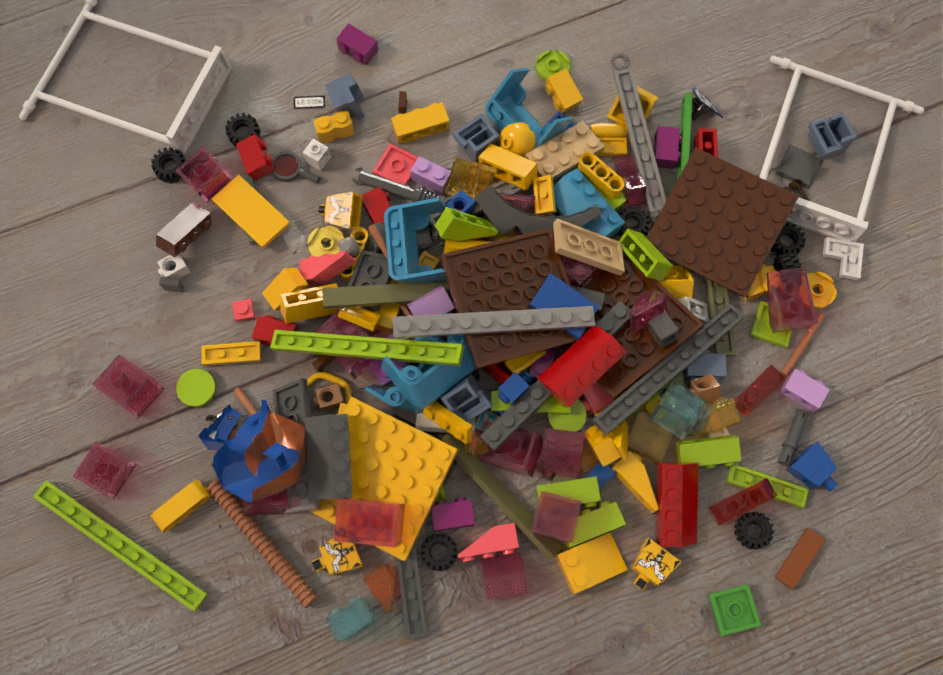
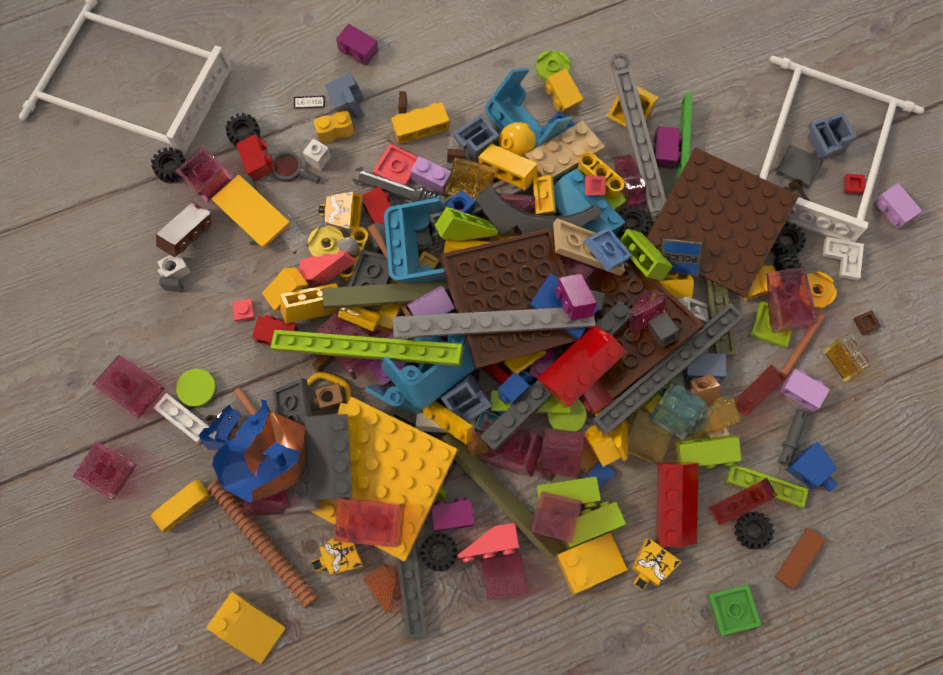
(121, 546): lime plate -> none
(180, 417): none -> white tile
(231, 353): yellow plate -> none
(246, 627): none -> yellow slope
(350, 619): clear light blue brick -> none
(452, 153): none -> reddish brown tile
(575, 297): none -> magenta brick
(595, 185): none -> coral plate
(608, 249): none -> medium blue tile
(609, 129): yellow piece -> none
(613, 146): yellow tile -> none
(635, 478): yellow slope -> none
(683, 256): none -> piece
(701, 103): black shield -> none
(707, 141): red brick -> none
(846, 357): none -> clear yellow slope
(854, 184): none -> red plate
(867, 322): none -> reddish brown tile
(897, 206): none -> lavender brick

